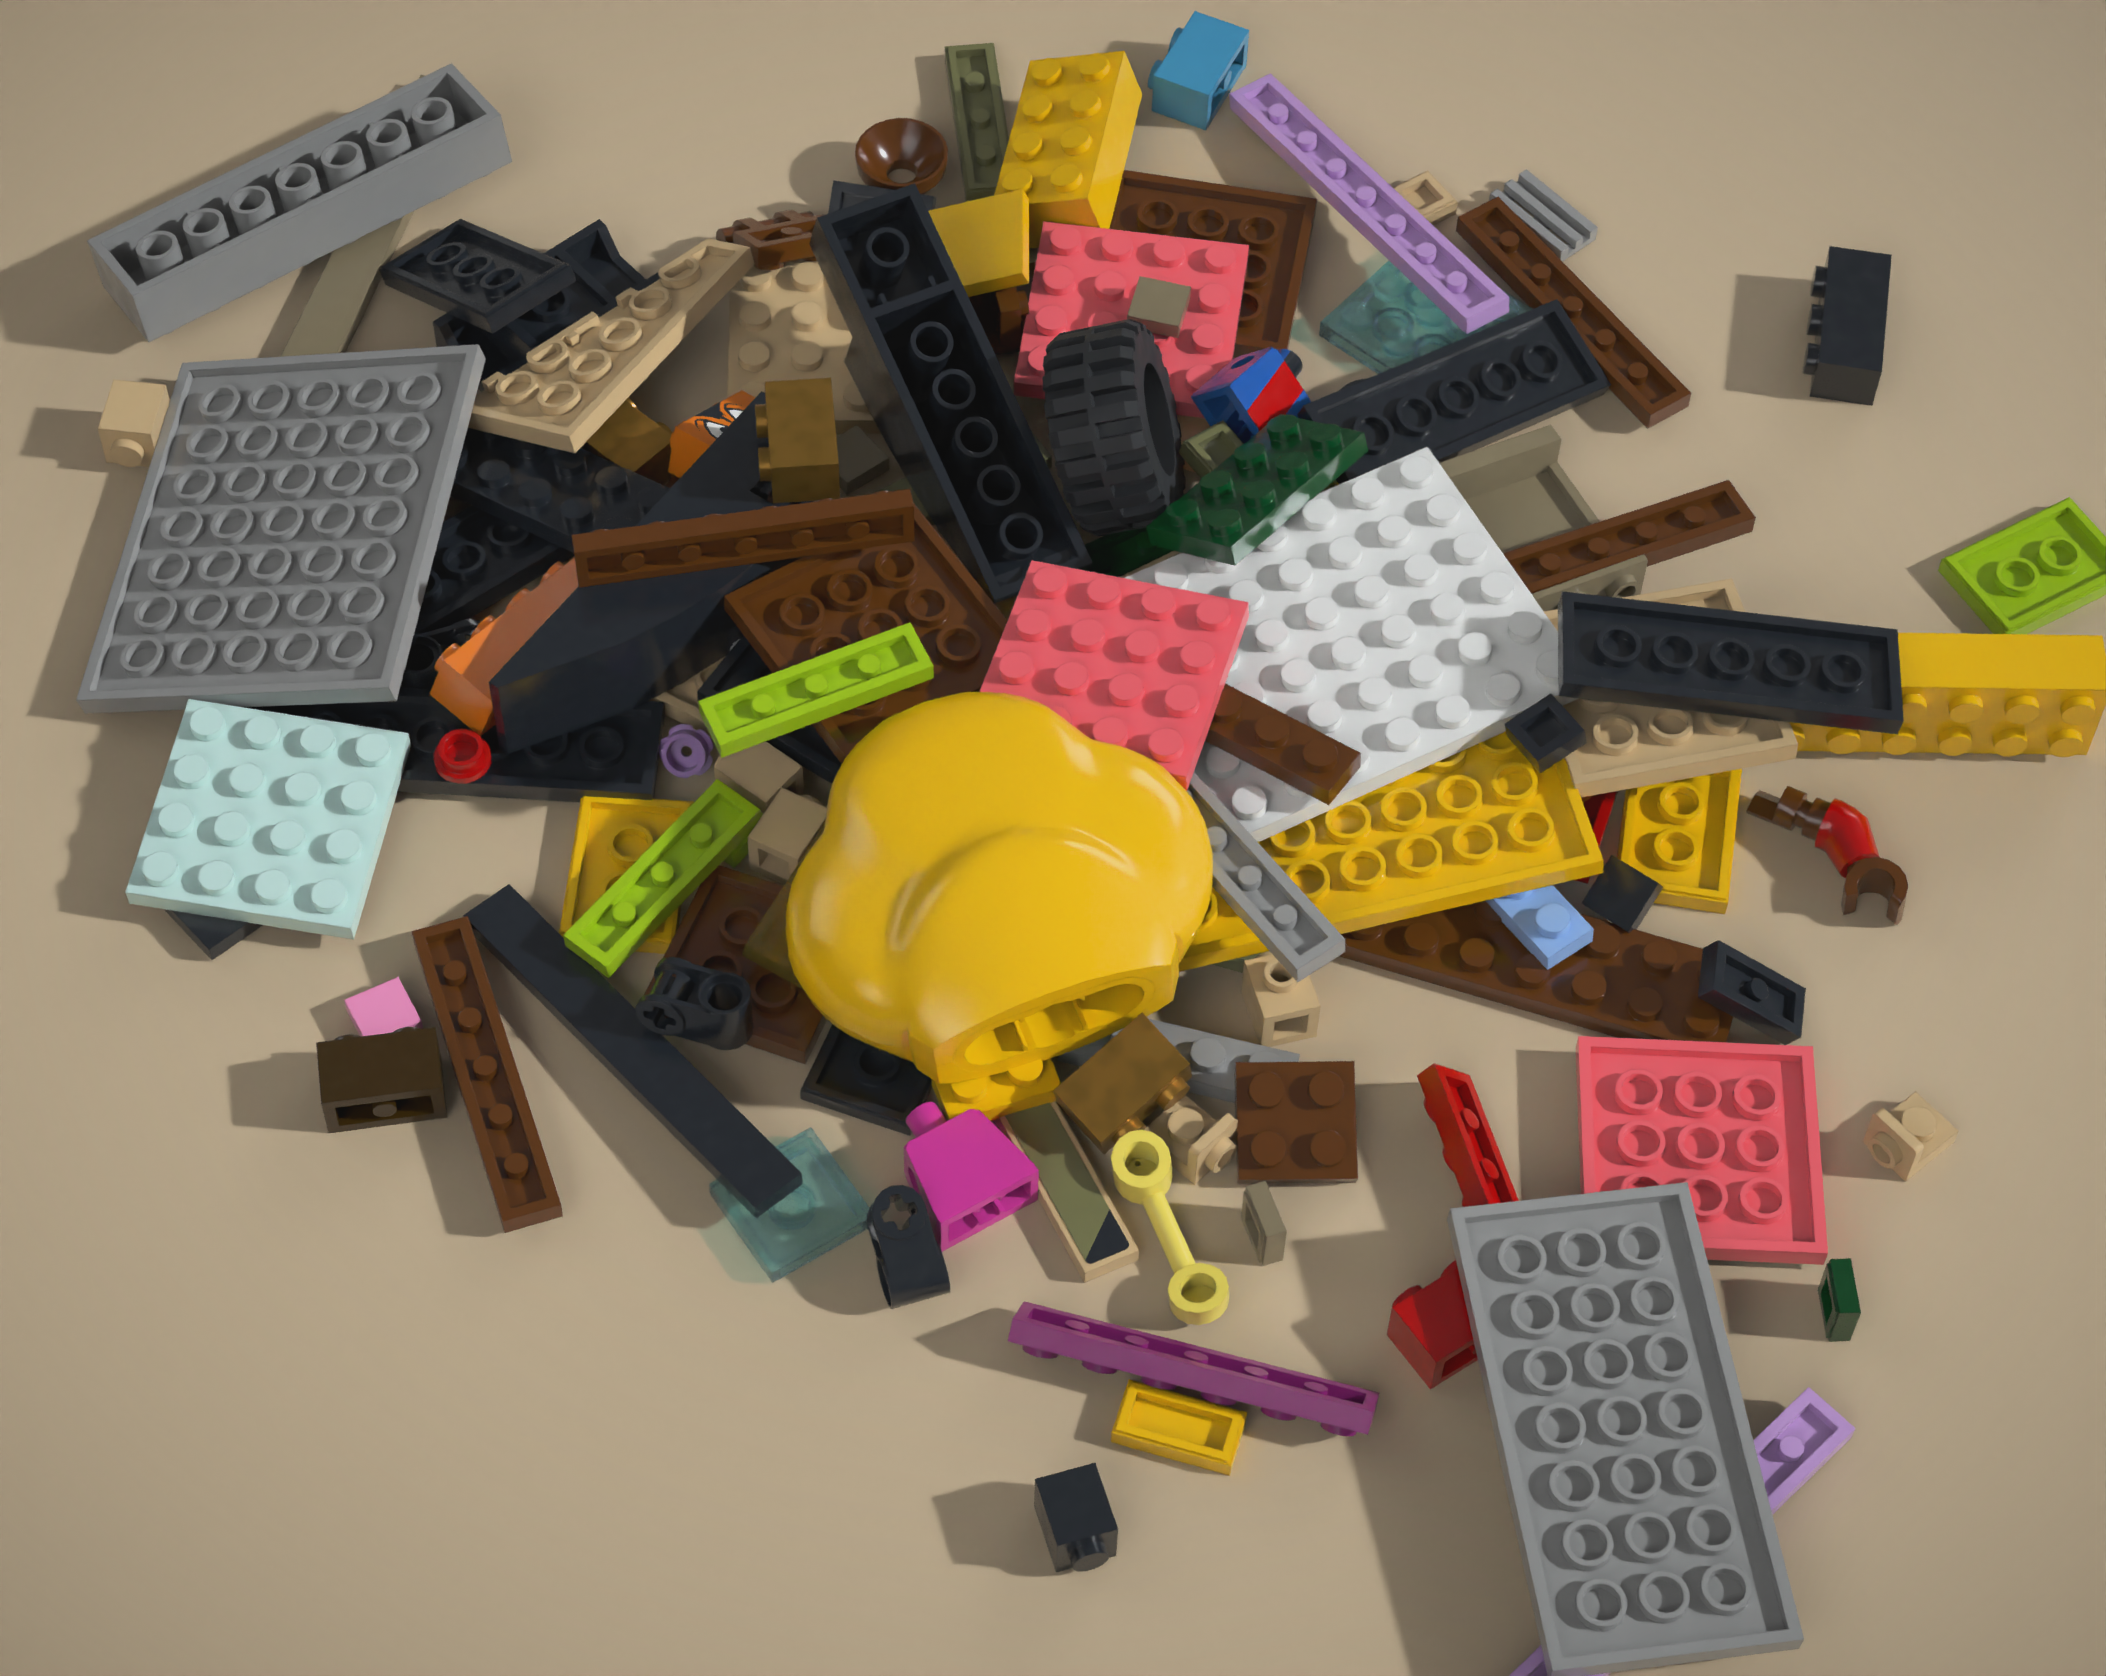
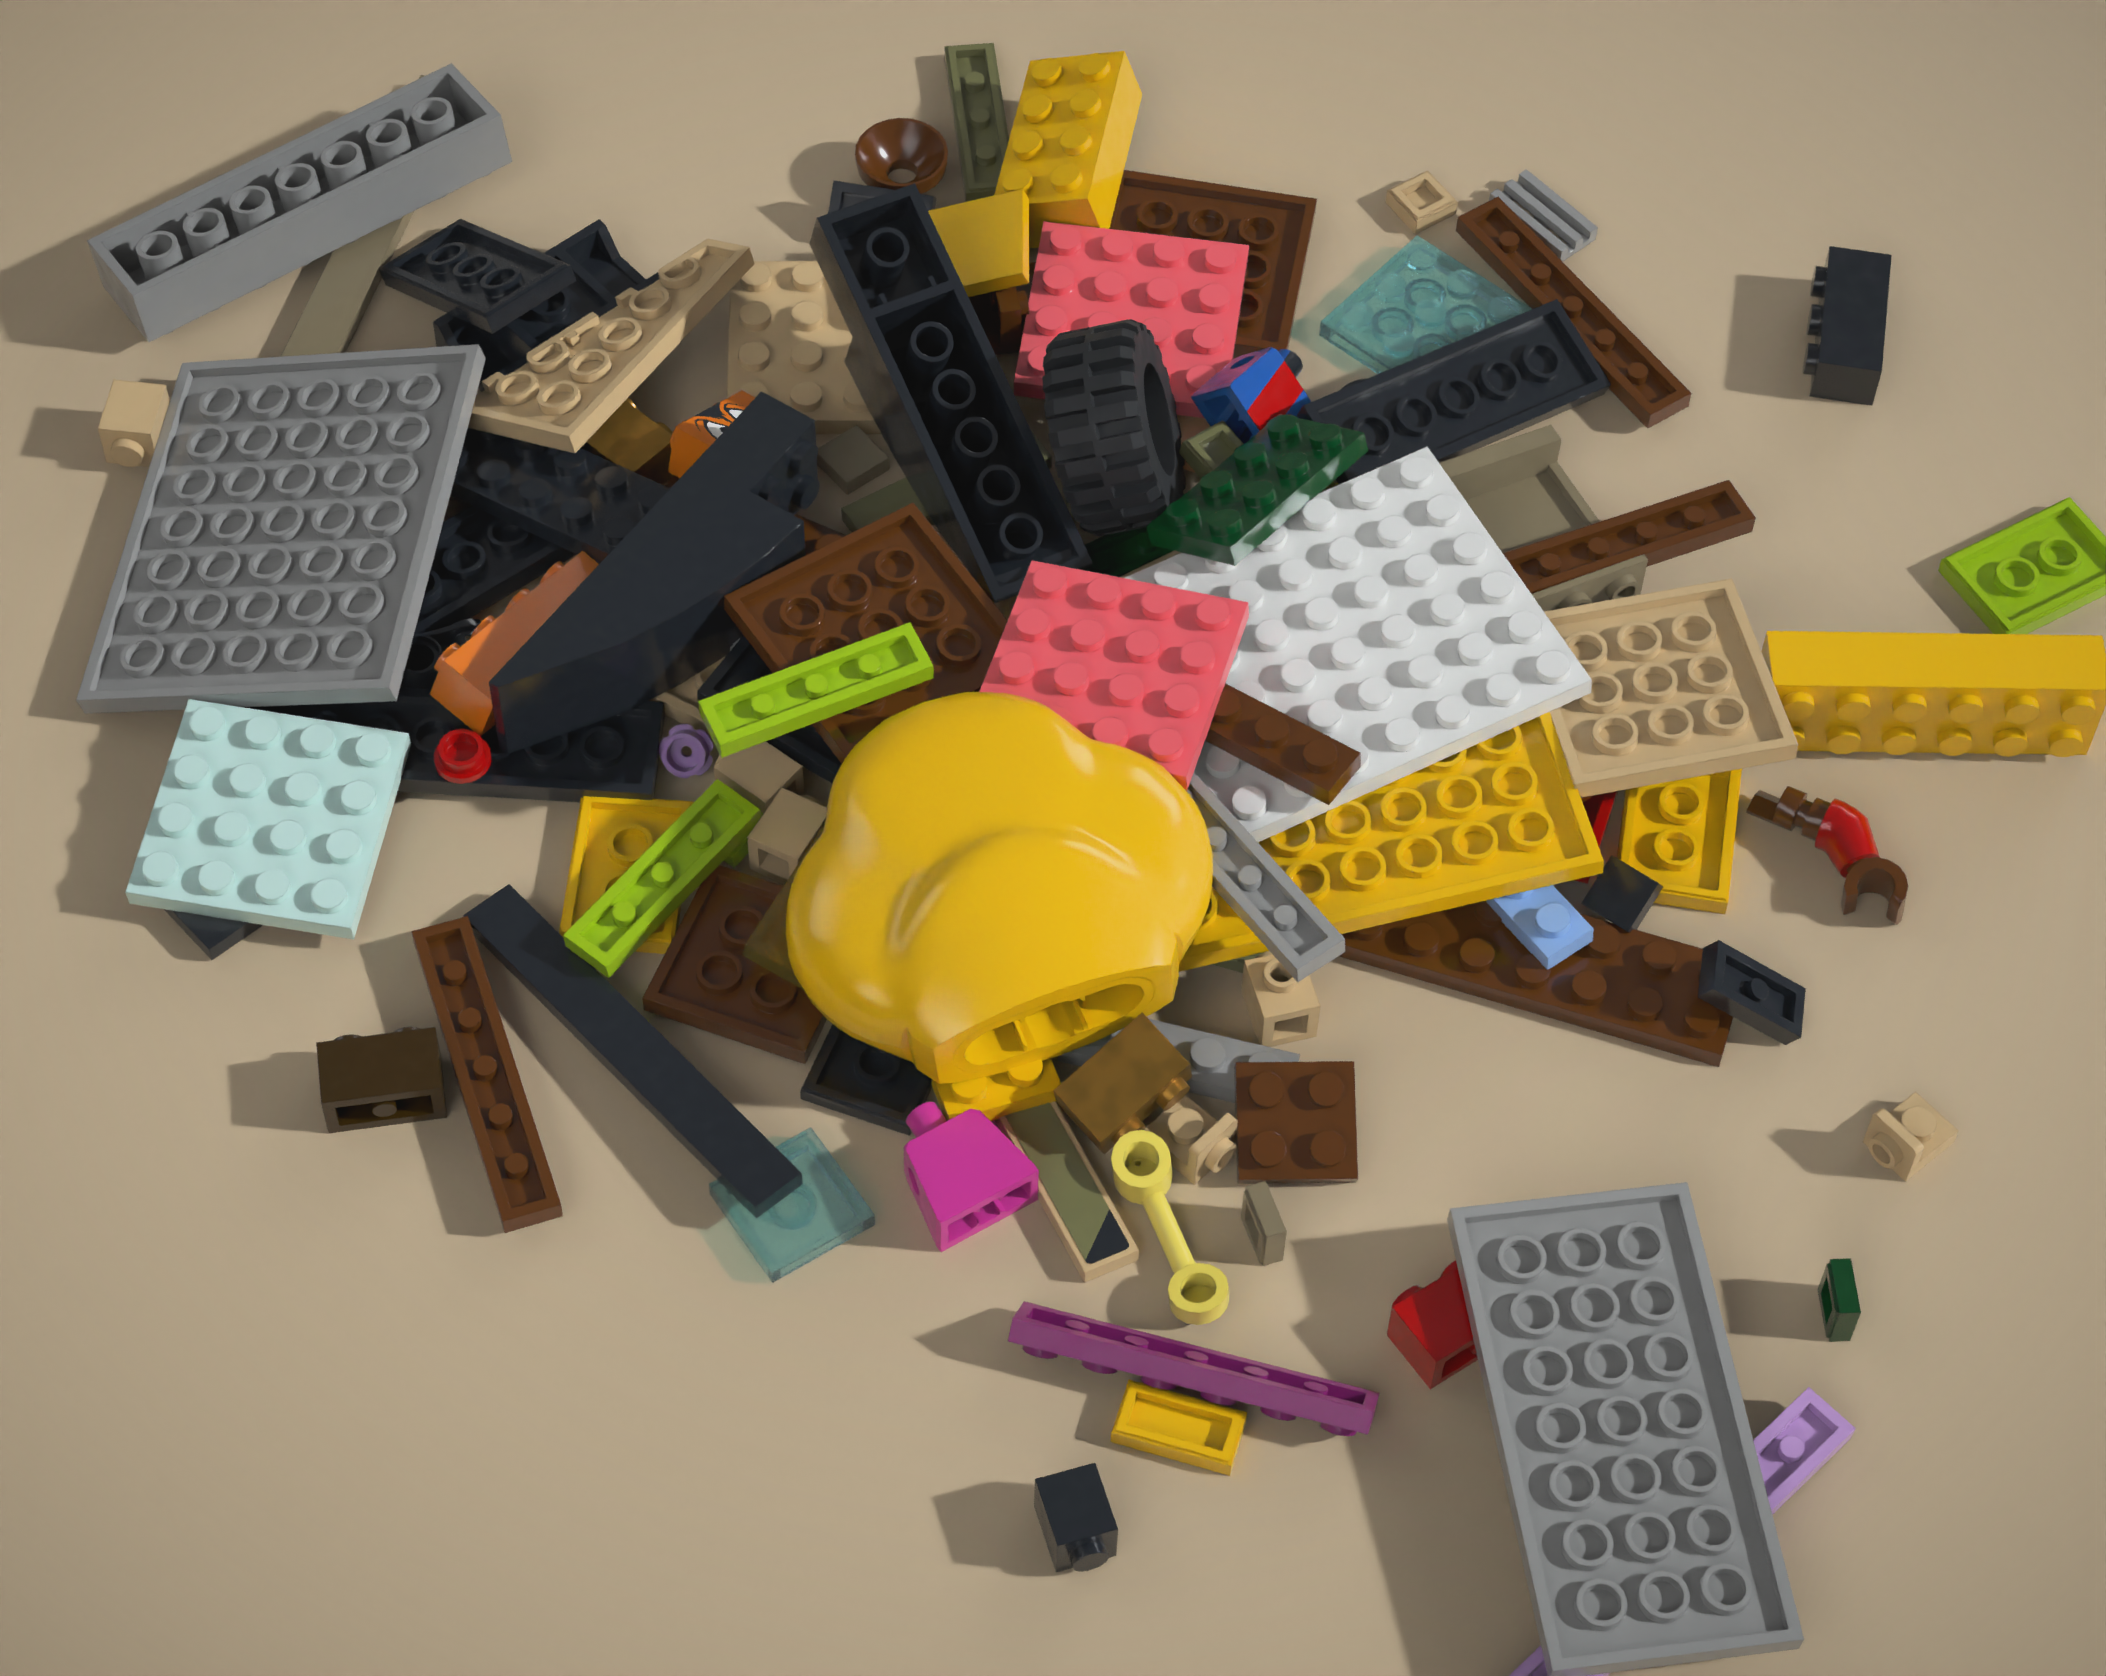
(382, 1009): bright pink tile -> none
(700, 1005): black piece -> none
(743, 537): reddish brown plate -> none
(775, 239): reddish brown plate -> none
(800, 439): pearl gold brick -> none
(909, 1258): black piece -> none
(1160, 305): dark tan tile -> none
(1198, 70): dark azure brick -> none
(1370, 204): lavender plate -> none
(1466, 1136): red plate -> none
(1545, 733): black plate -> none
(1721, 1119): coral plate -> none
(1729, 663): black plate -> none

